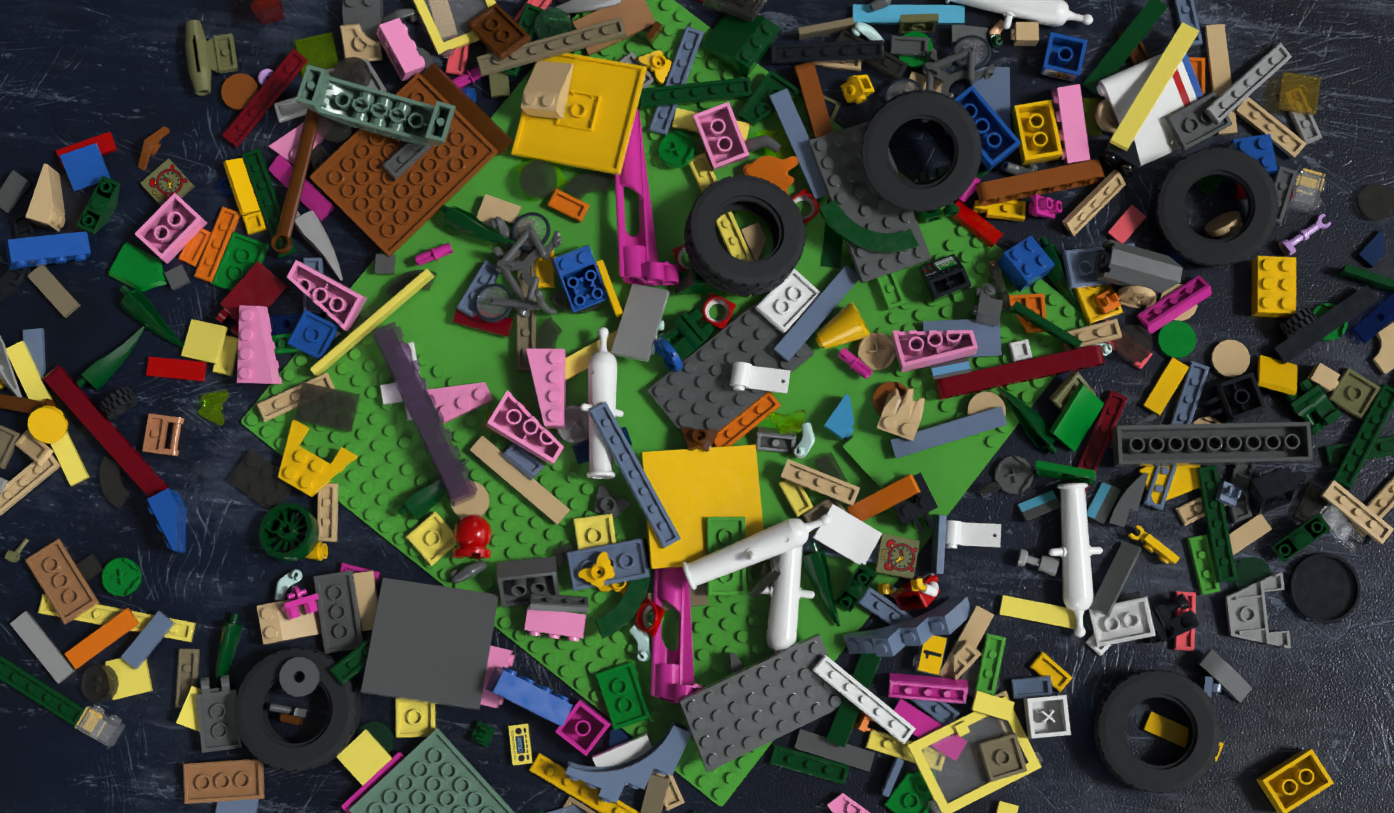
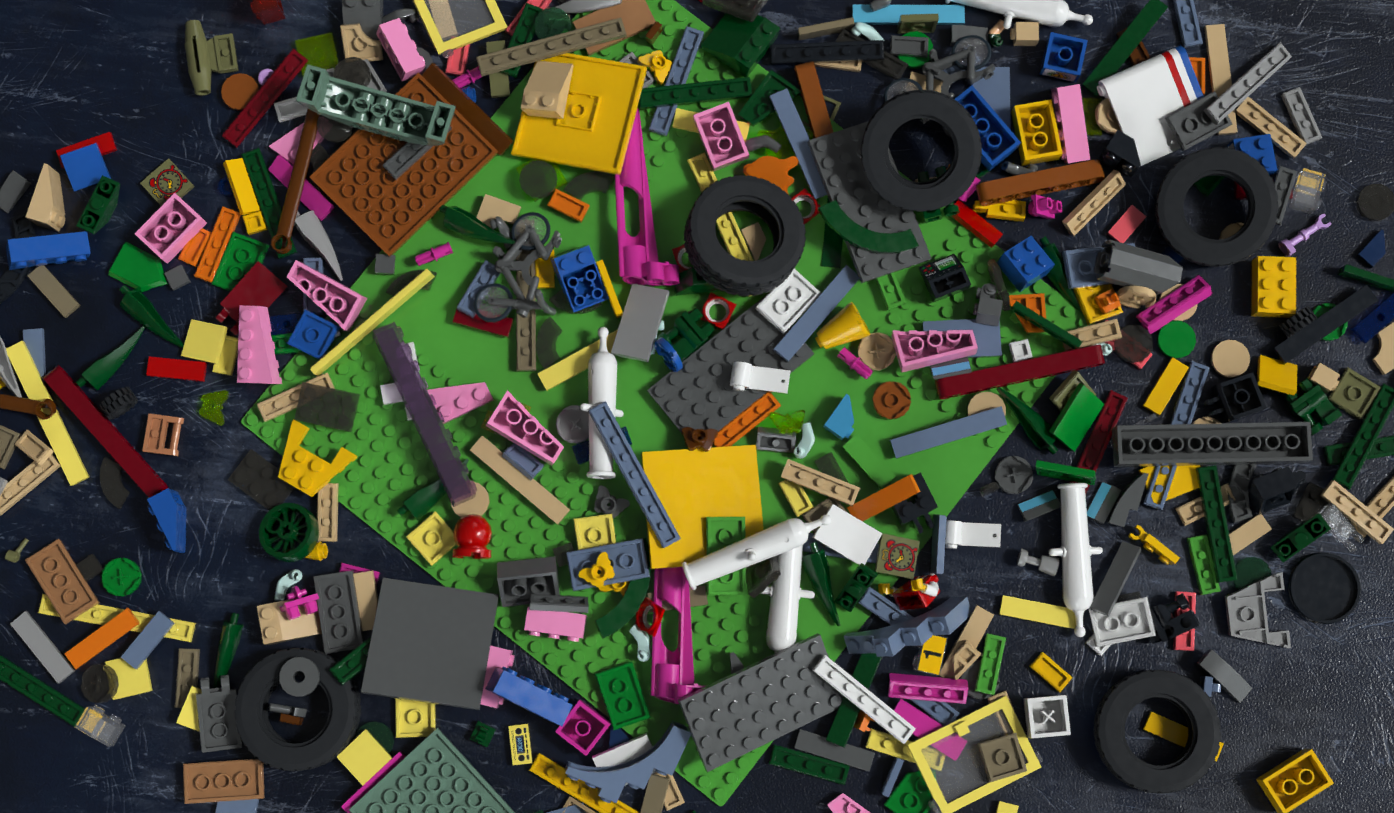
(47, 424): yellow tile -> none
(151, 146): dark orange tile -> none
(467, 572): dark grey arm -> none
(498, 31): reddish brown tile -> none
(549, 378): bright pink wedge -> none
(677, 149): green tile -> none
(857, 88): yellow brick -> none
(901, 414): tan plate -> none
(992, 706): light yellow tile -> none
(1031, 687): sand blue tile -> none
(1154, 86): light yellow tile -> none
(1222, 223): tan tile -> none
(1228, 494): sand blue tile -> none
(1299, 93): clear yellow tile -> none

